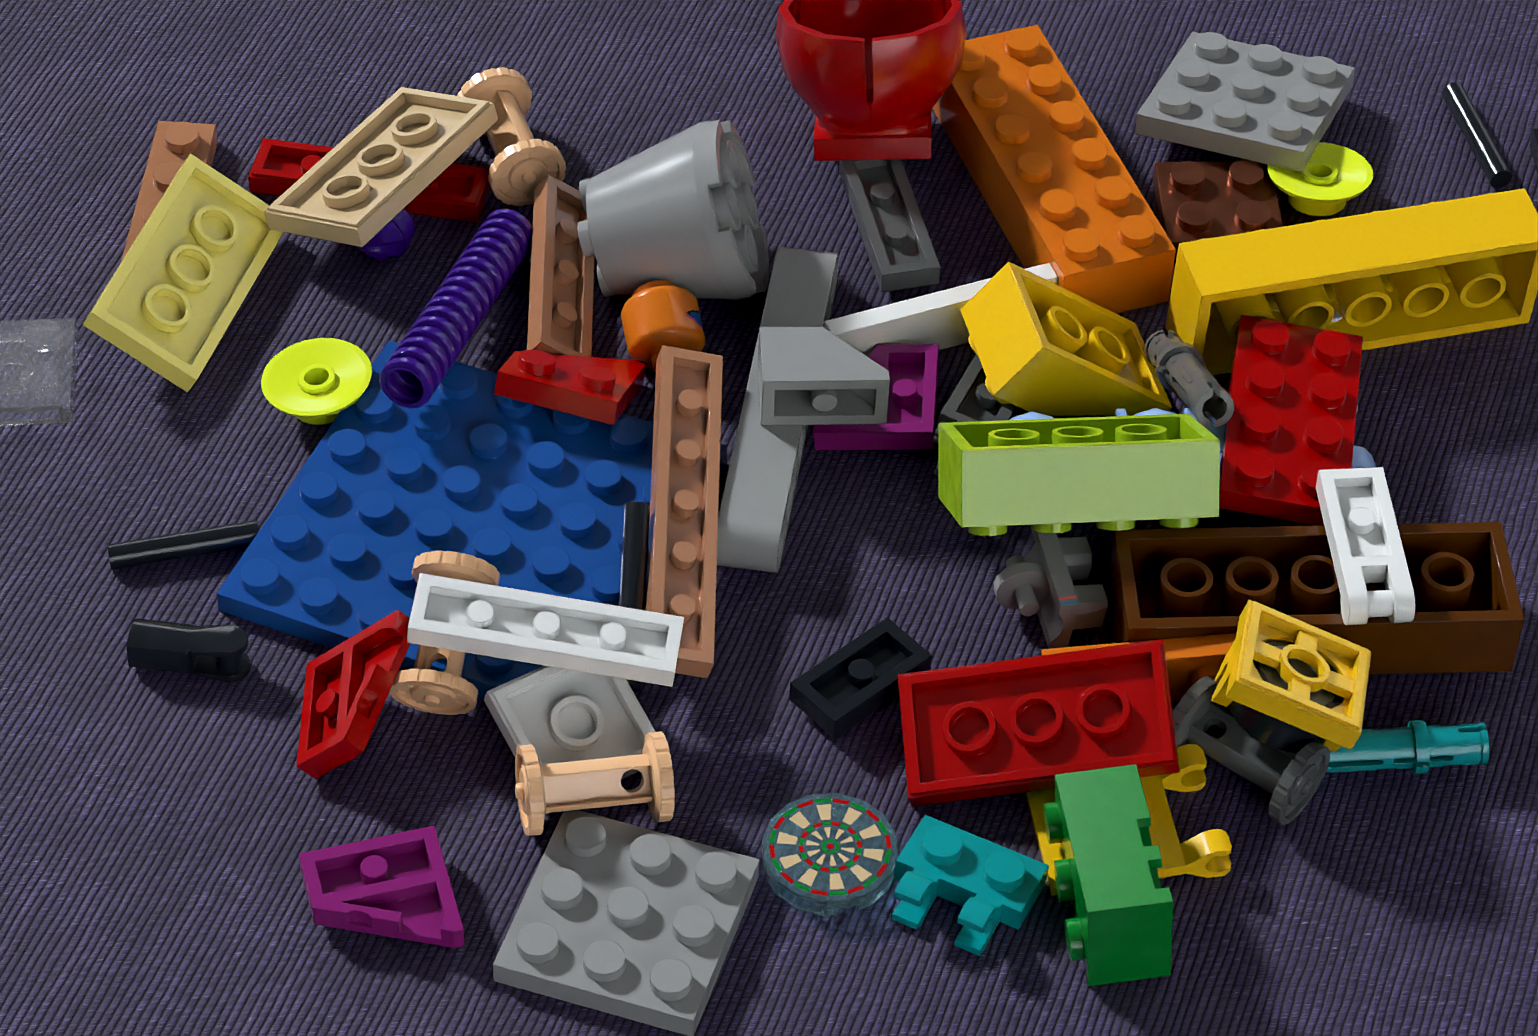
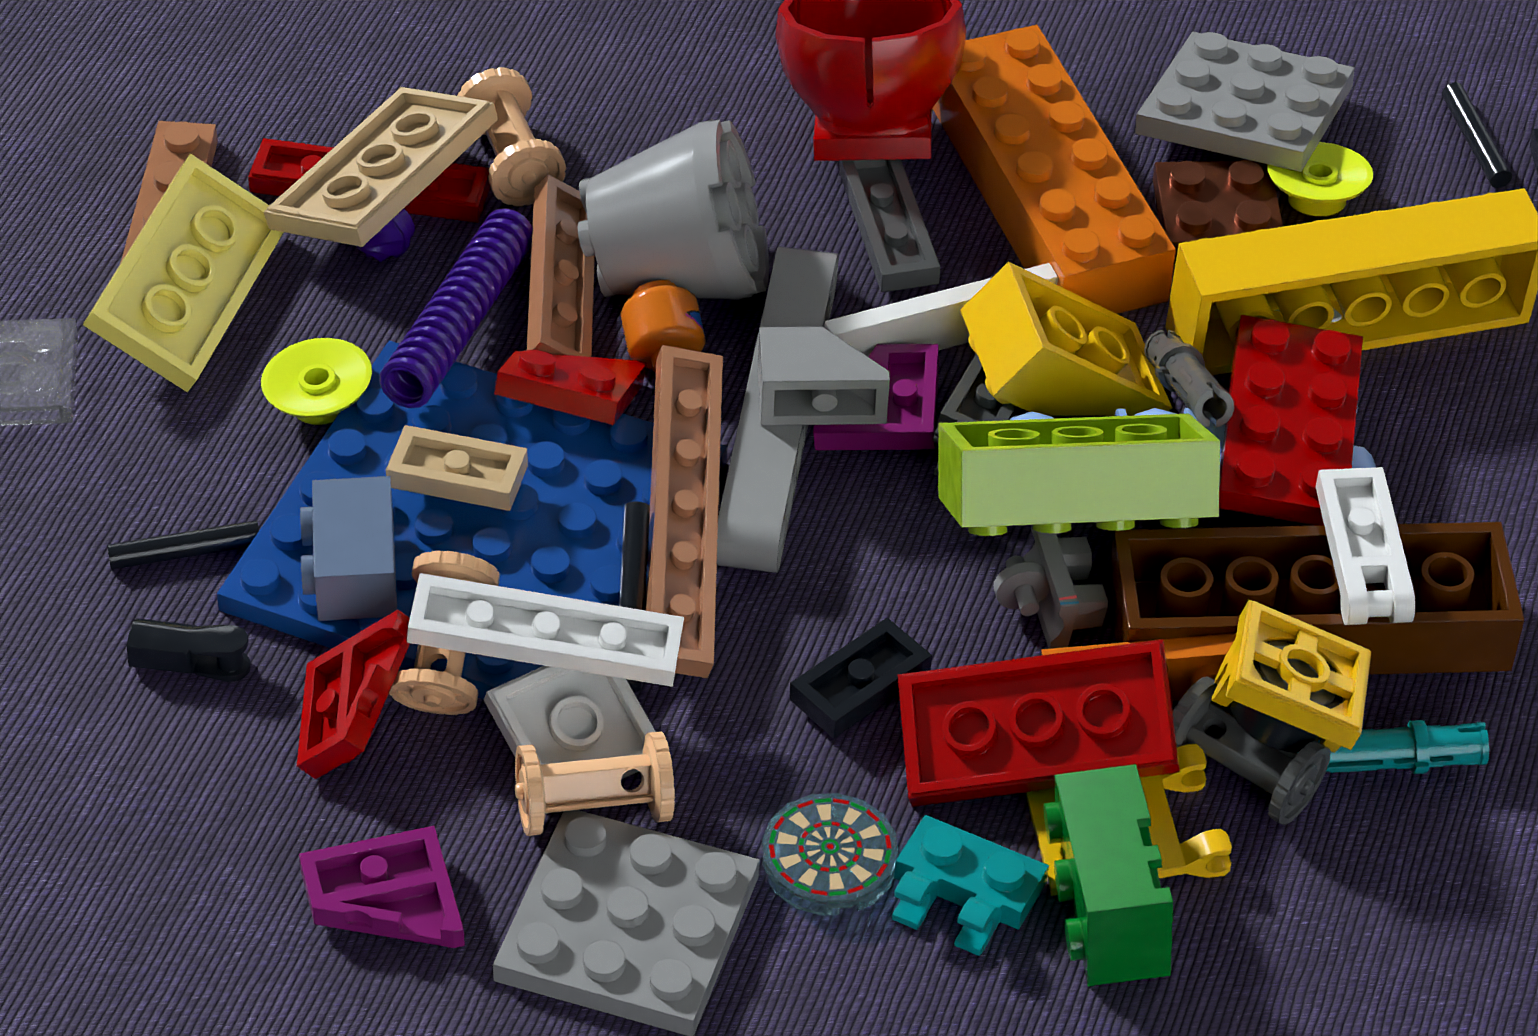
(352, 548): none -> sand blue brick
(457, 467): none -> tan plate

